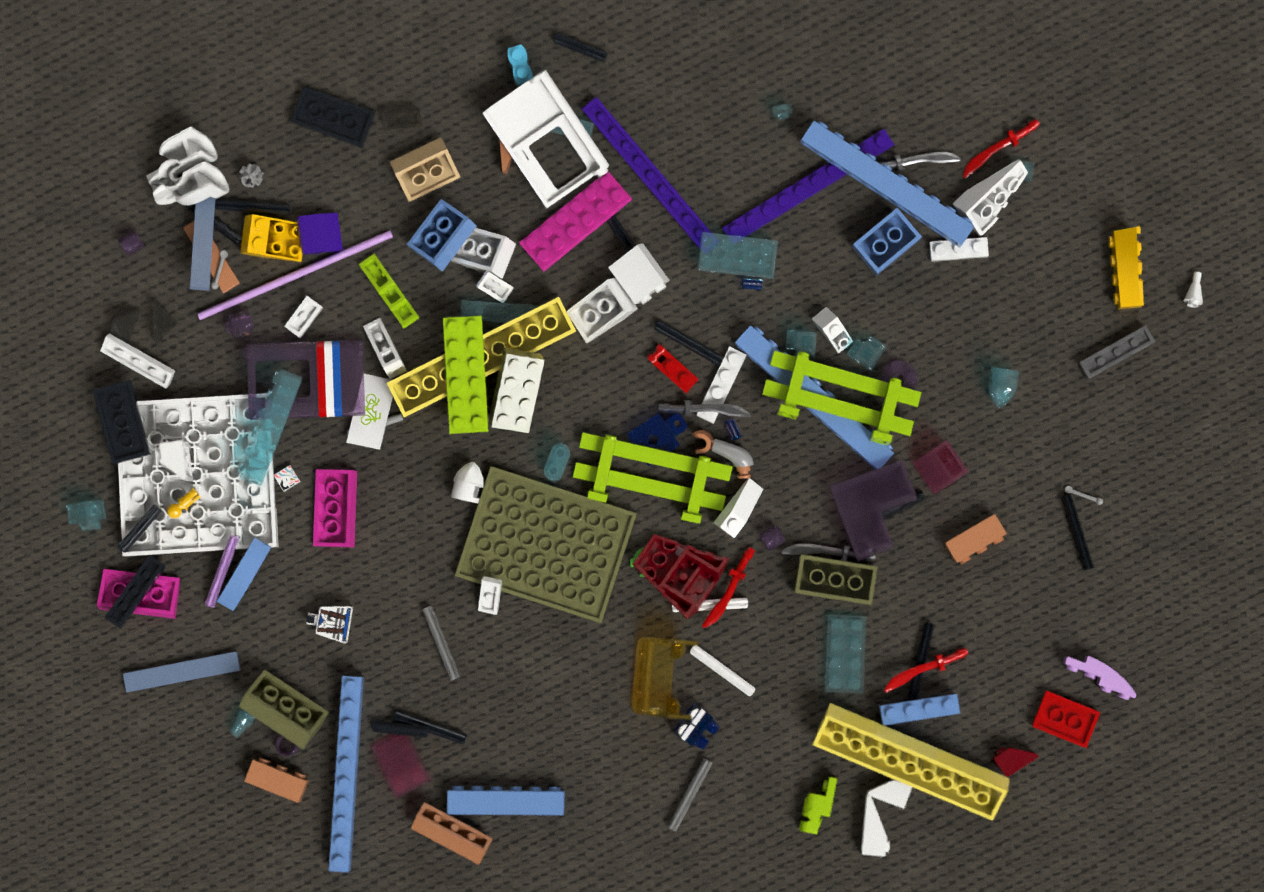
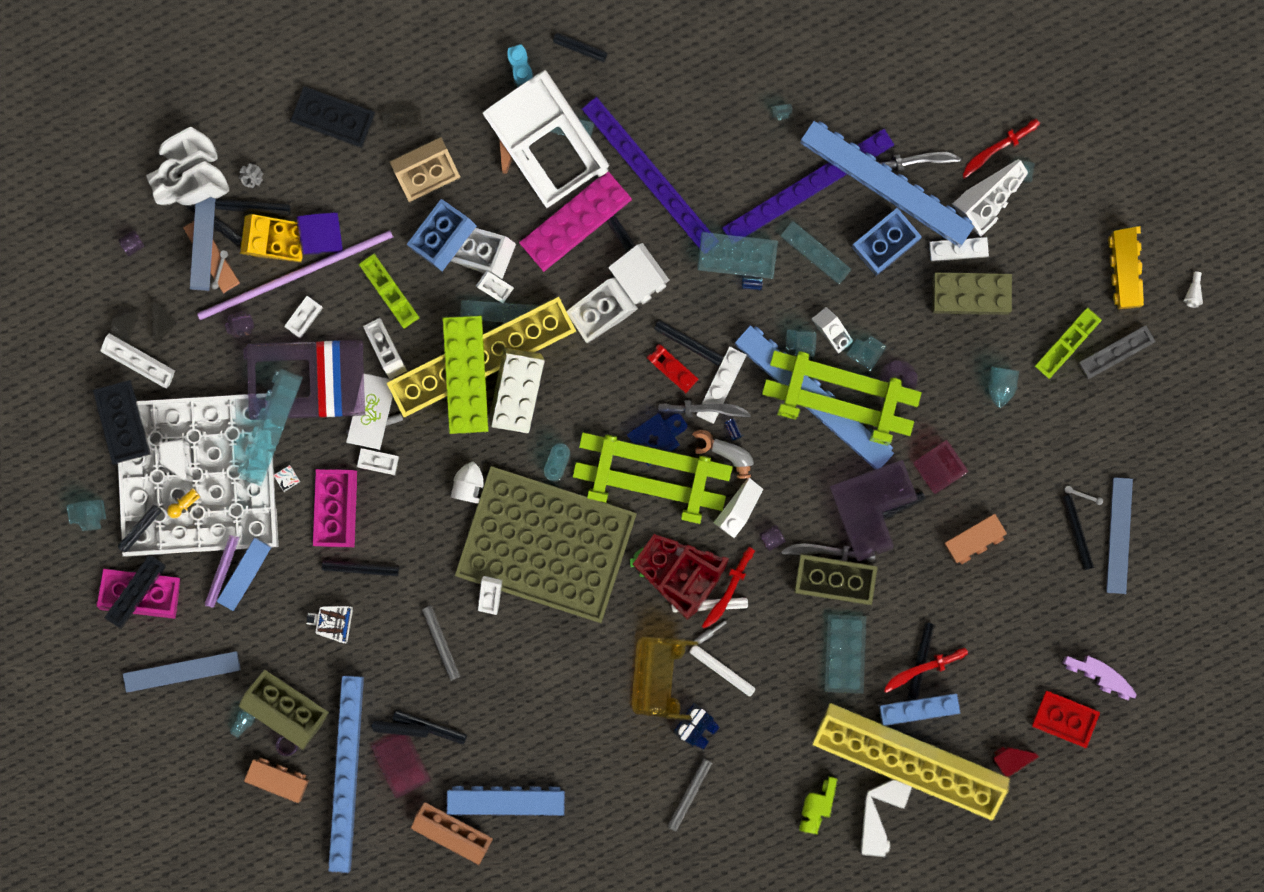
(357, 568): none -> black axle
(378, 461): none -> white plate
(707, 634): none -> light grey piece
(816, 252): none -> clear light blue plate
(972, 293): none -> olive brick
(1068, 343): none -> lime slope
(1119, 535): none -> sand blue tile

